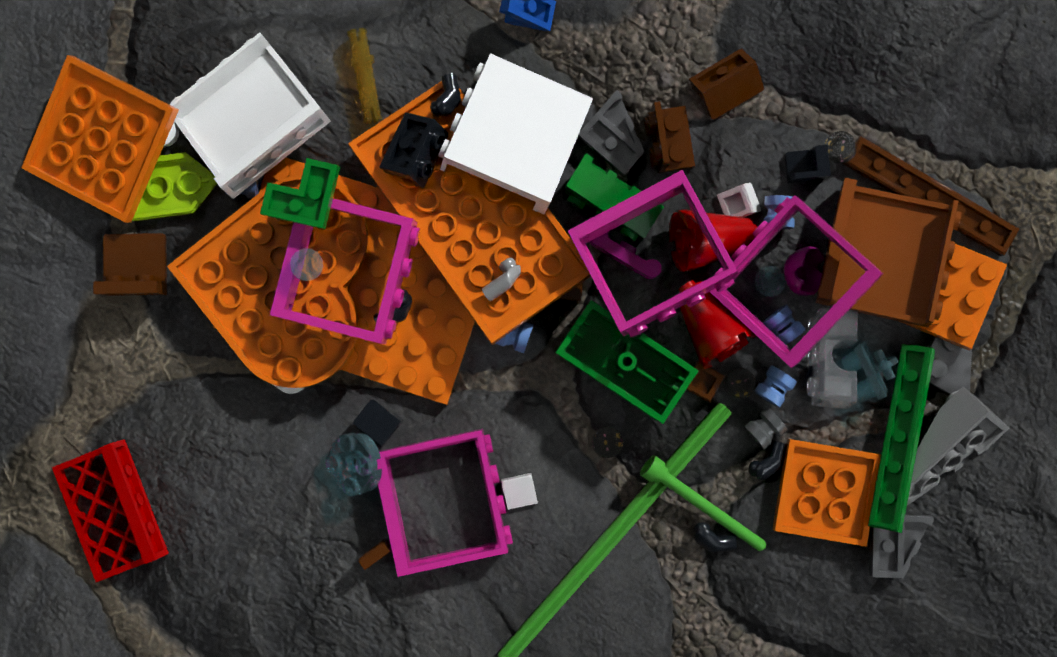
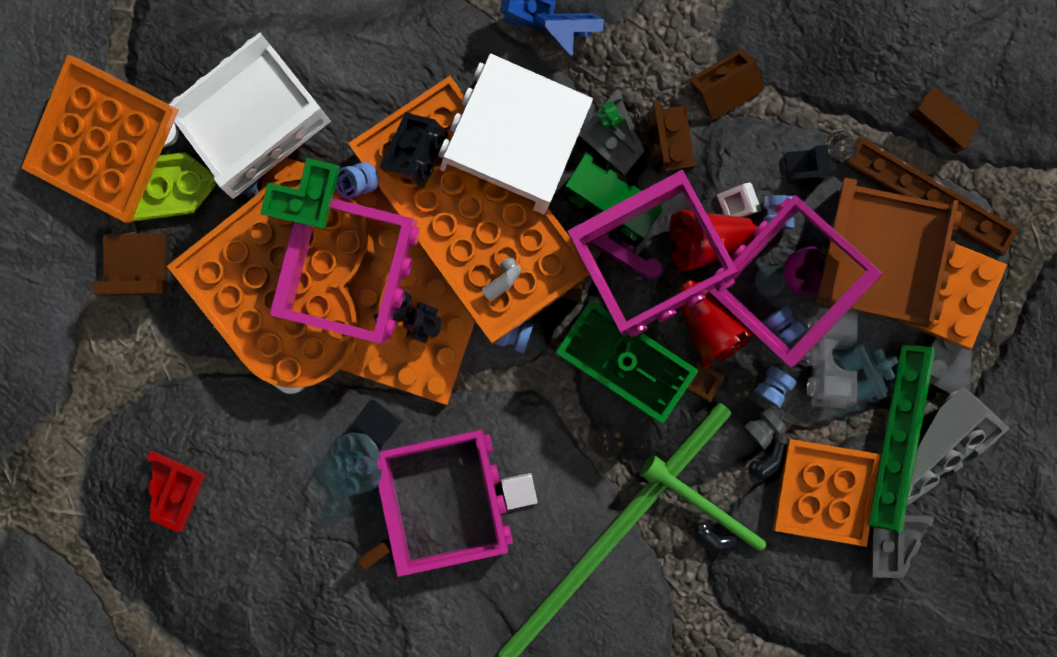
(134, 507): red fence -> none
(172, 491): none -> red wing
(306, 264): clear light blue plate -> none
(357, 180): none -> medium blue wheel
(362, 63): clear yellow pin -> none
(422, 322): none -> black gear
(449, 99): black arm -> none
(563, 27): none -> blue slope
(610, 116): none -> green plate
(945, 120): none -> reddish brown panel

